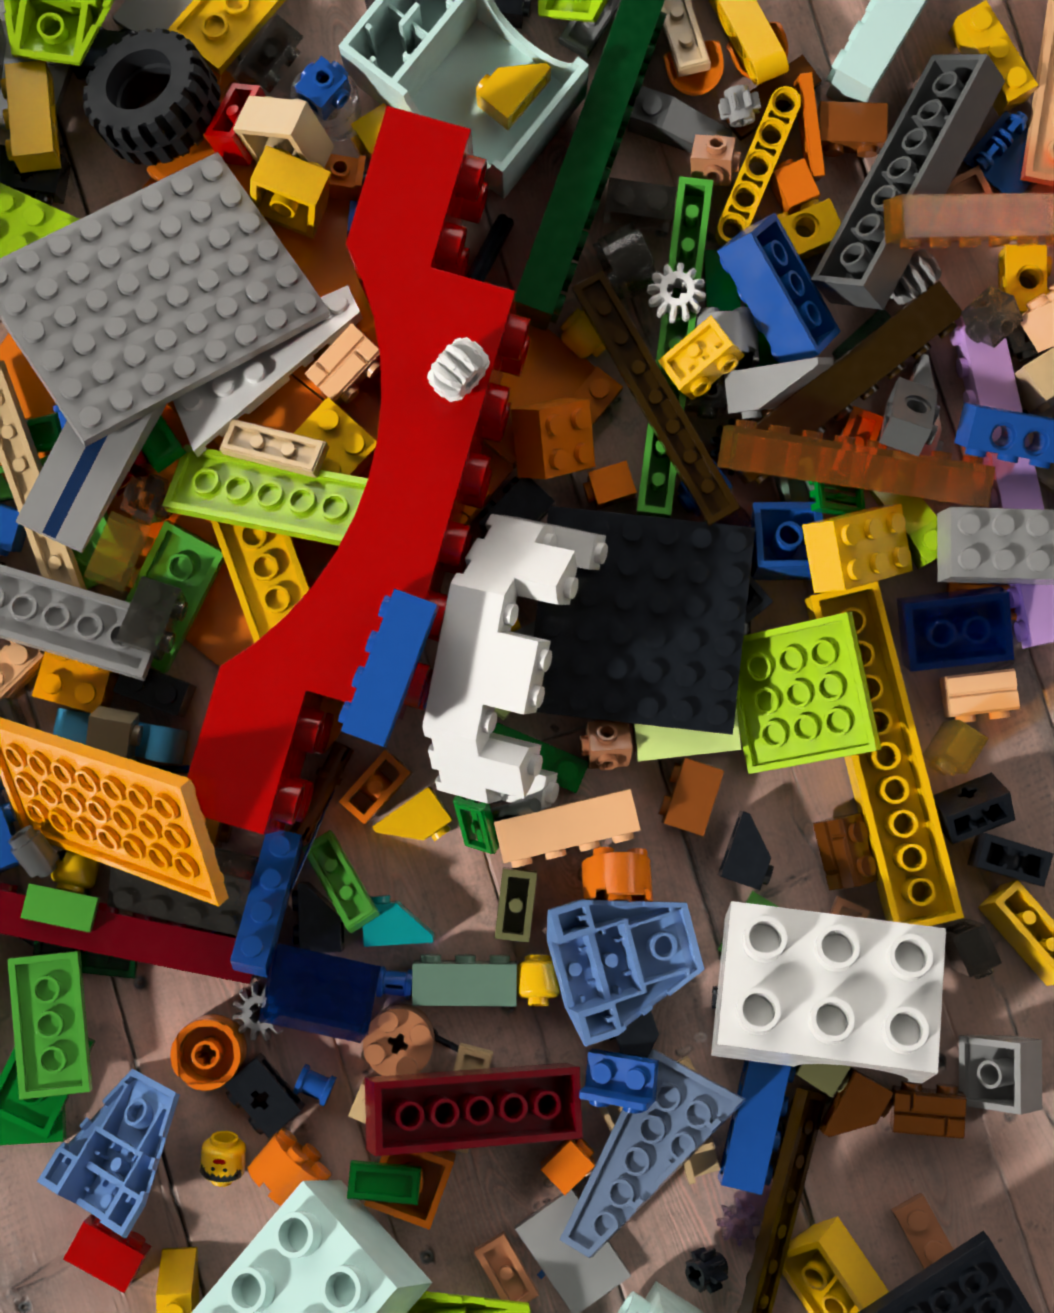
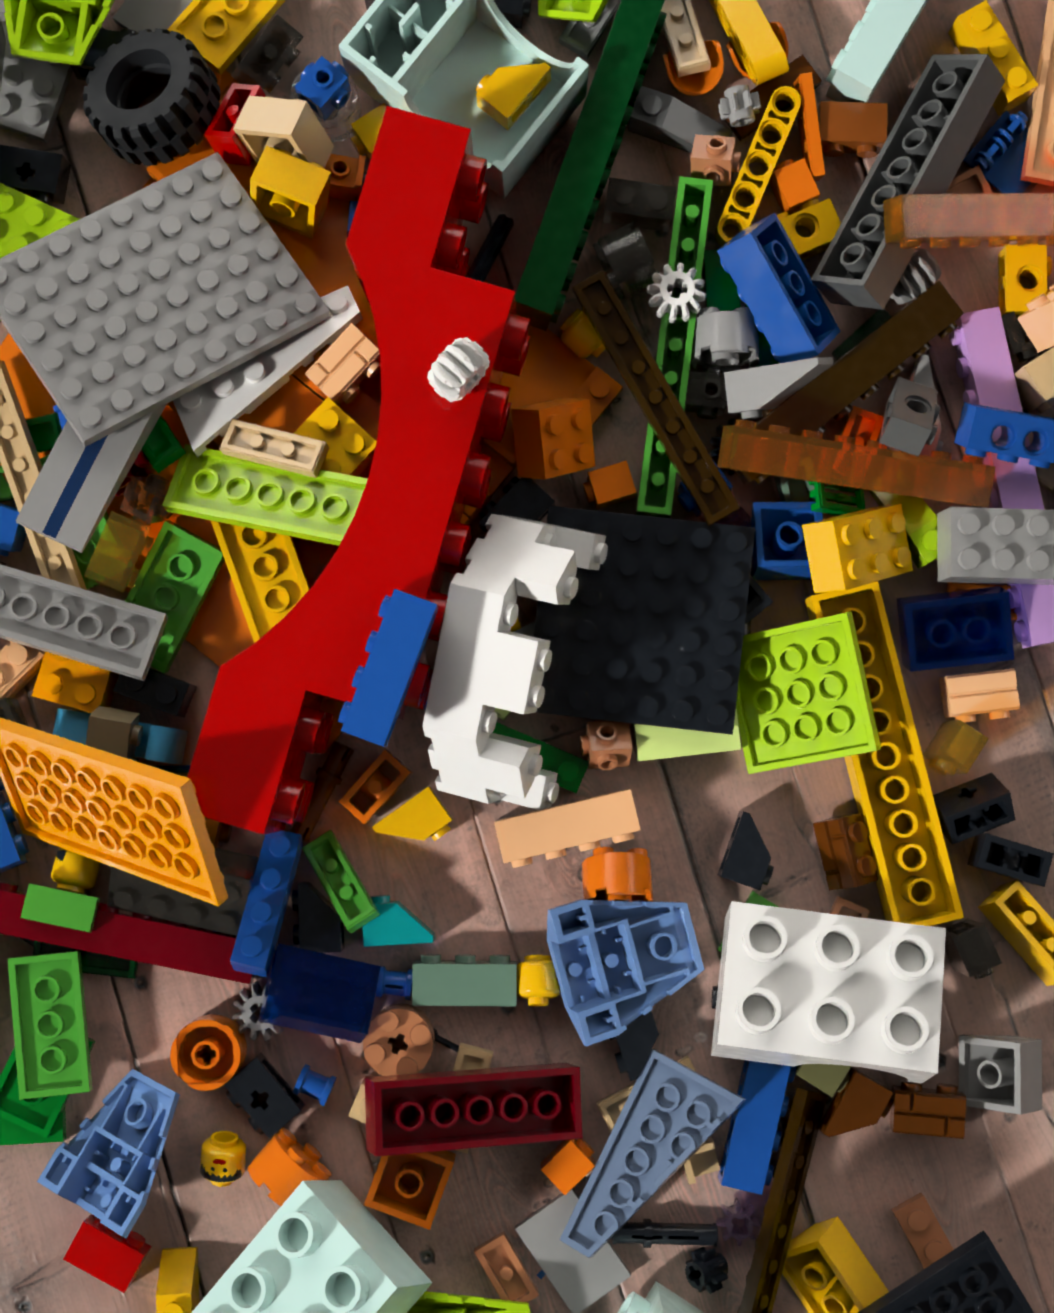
(31, 116): yellow brick -> none
(34, 852): dark grey brick -> none
(153, 617): clear smoke bracket -> none
(310, 844): blue piece -> none
(384, 1182): green tile -> none
(482, 824): green tile -> none
(515, 904): olive brick -> none
(516, 809): pearl dark grey bar -> none
(620, 1081): blue bracket -> none
(667, 1234): none -> black pin
(691, 796): dark orange brick -> none
(701, 358): yellow bracket -> none
(991, 317): clear smoke brick -> none

